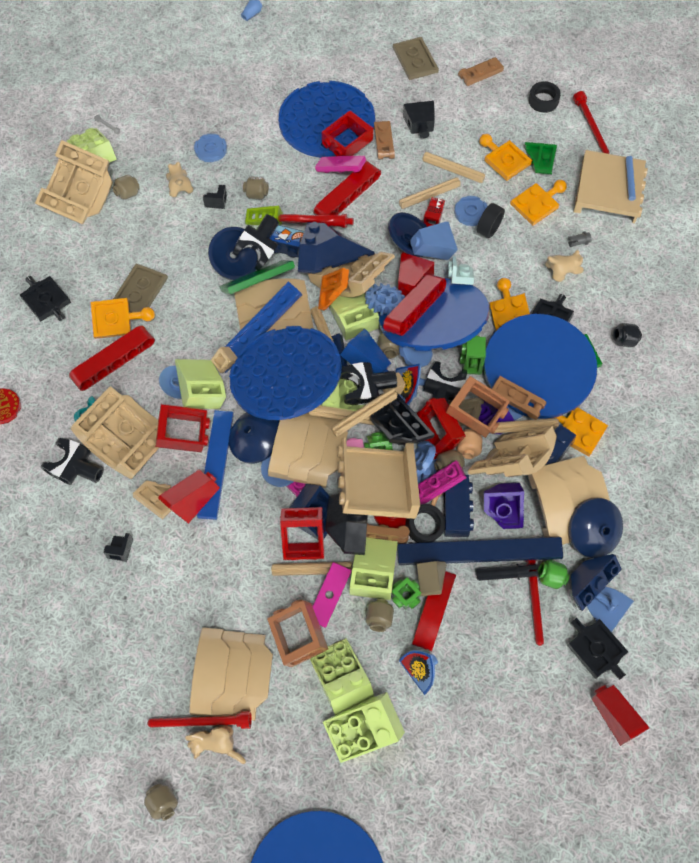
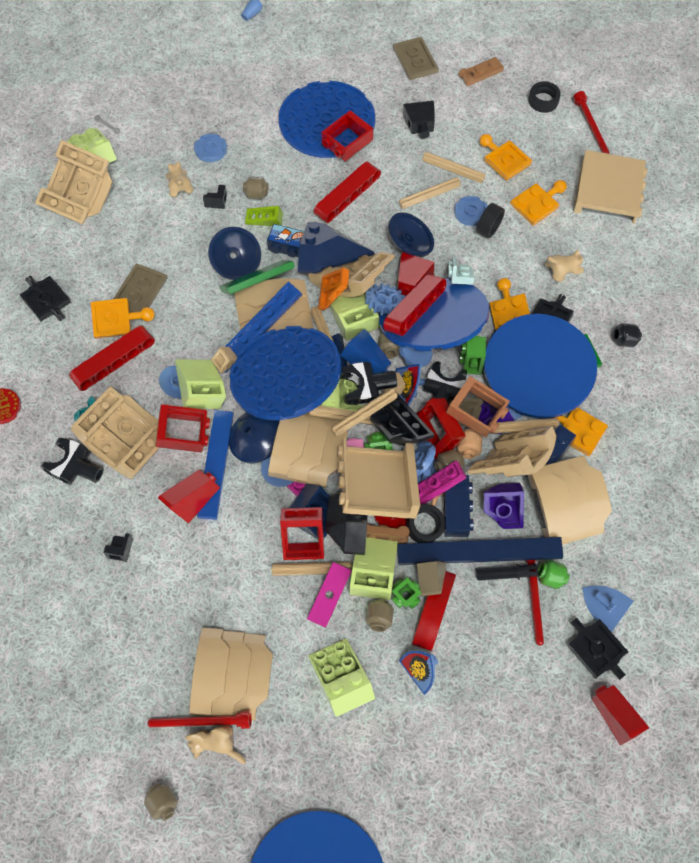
(126, 187): dark tan head -> none
(148, 496): tan wing -> none
(259, 240): black connector -> none
(306, 652): nougat window -> none
(330, 220): red plant -> none
(340, 164): dark pink tile -> none
(364, 728): yellowish green slope -> none
(384, 140): medium nougat plate -> none
(434, 211): red leg -> none
(434, 241): medium blue slope -> none
(519, 397): medium nougat plate -> none
(542, 156): green wing -> none
(584, 238): dark grey pin -> none
(588, 525): dark blue dish -> none
(592, 578): dark blue slope -> none
(630, 178): medium blue bar -> none

